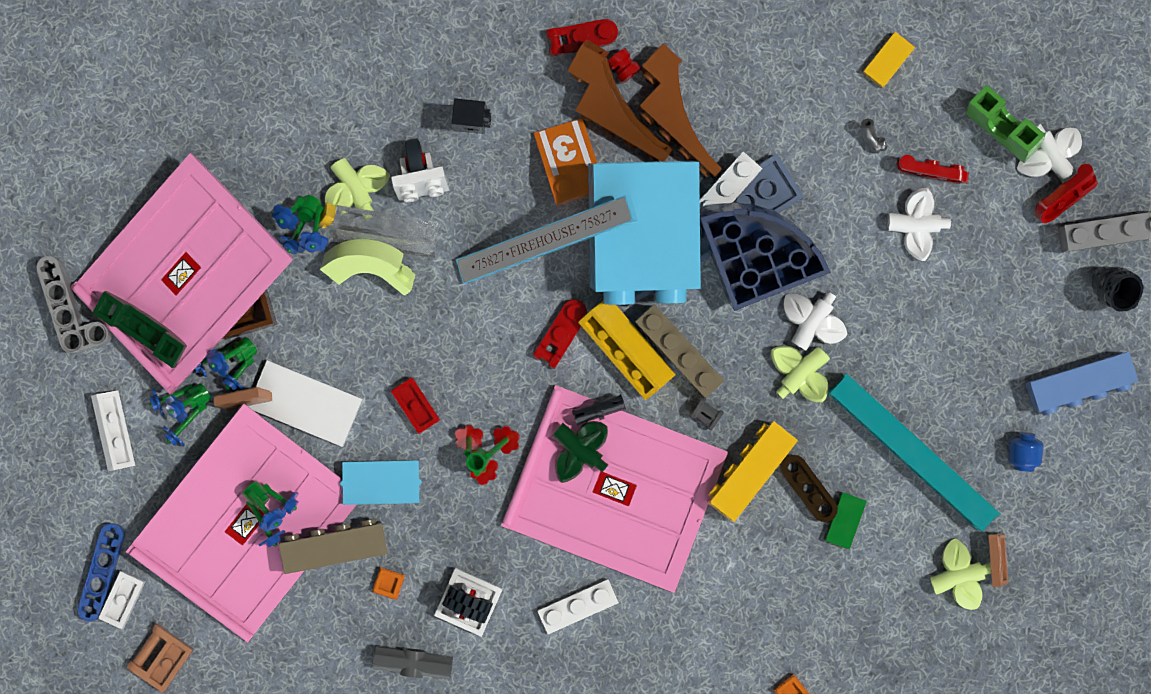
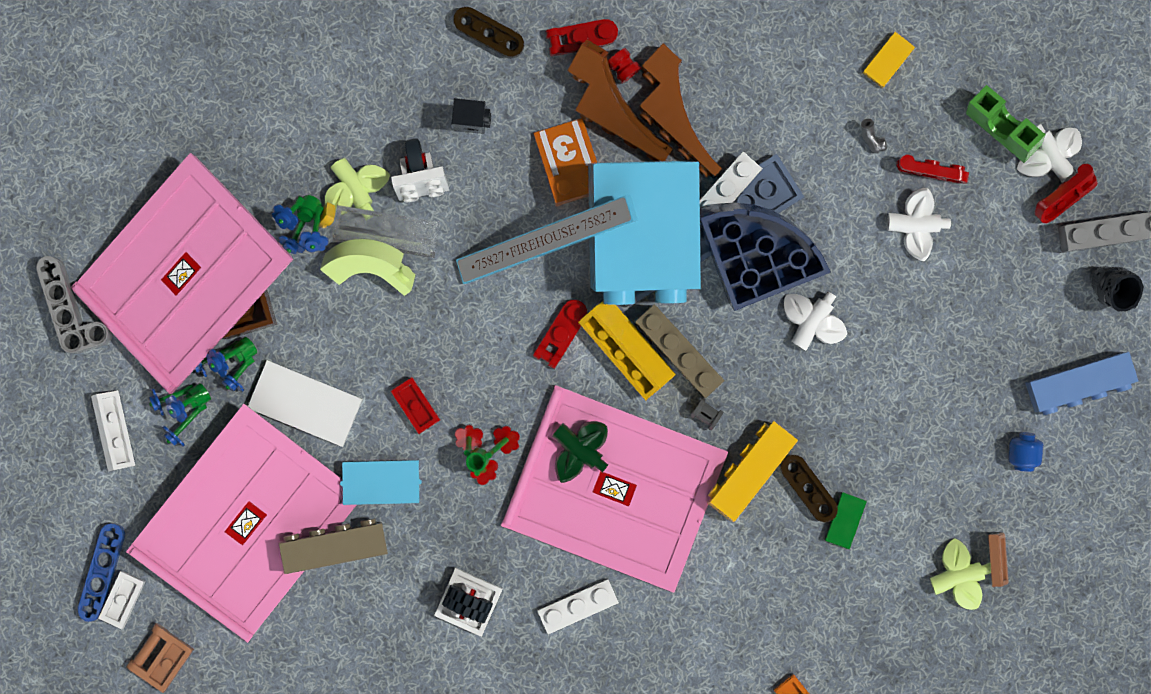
(140, 326): dark green slope -> none
(237, 399): nougat tile -> none
(257, 498): plant -> none
(388, 583): orange tile -> none
(412, 662): dark grey piece -> none
(480, 24): none -> dark brown plate
(599, 409): black pin -> none
(801, 372): yellowish green plant -> none
(913, 453): teal tile -> none

